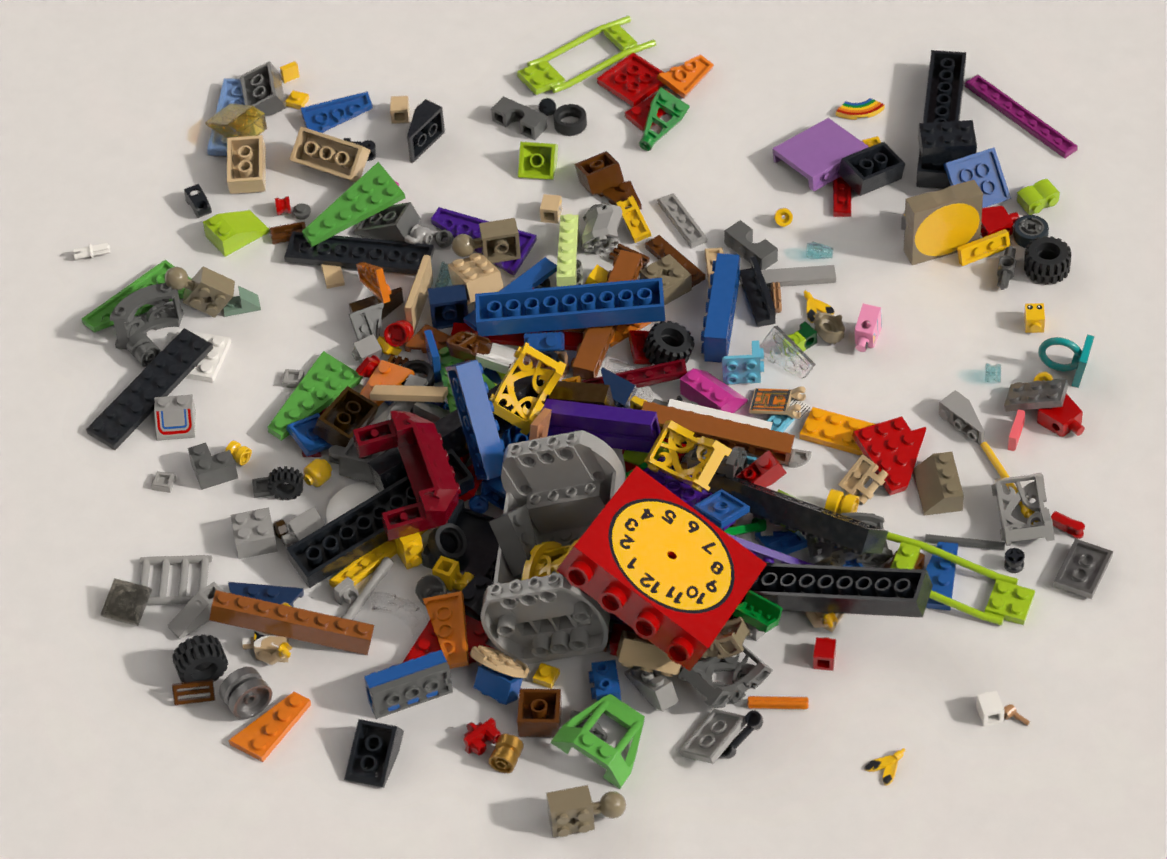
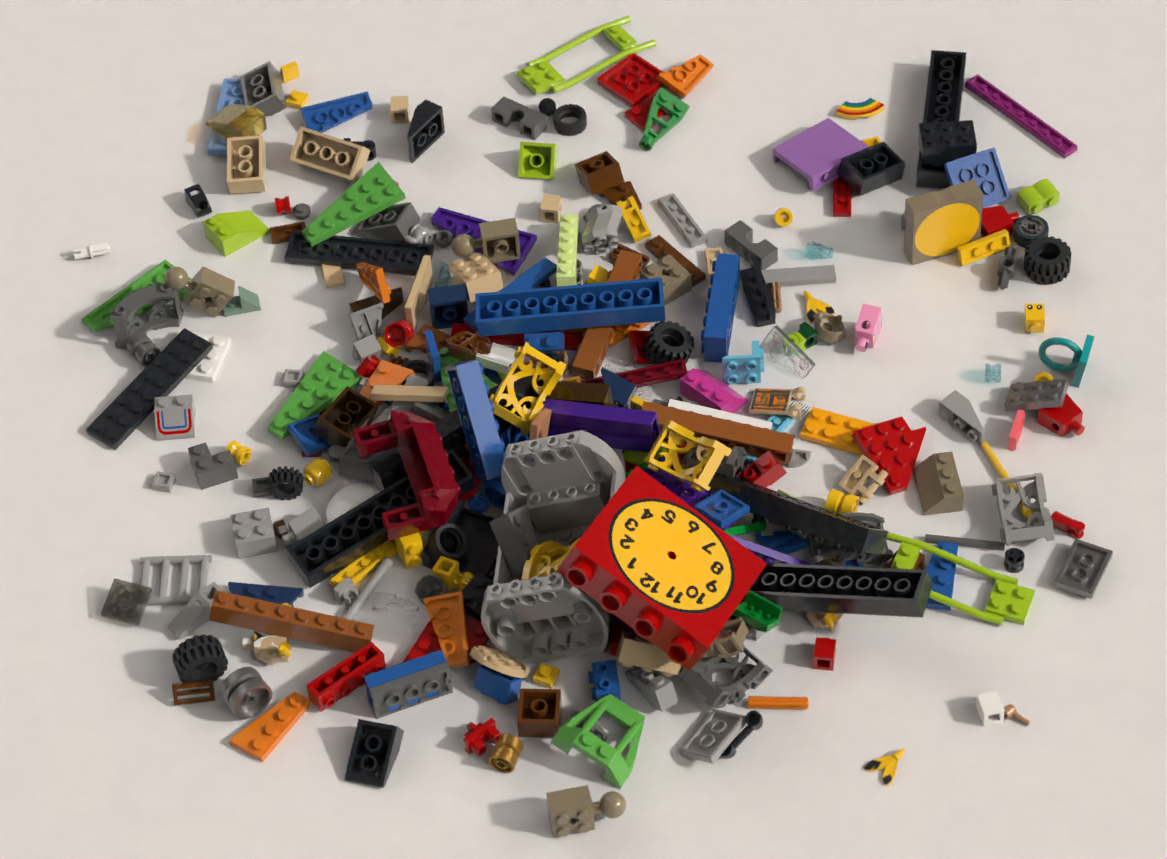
(345, 676): none -> red brick

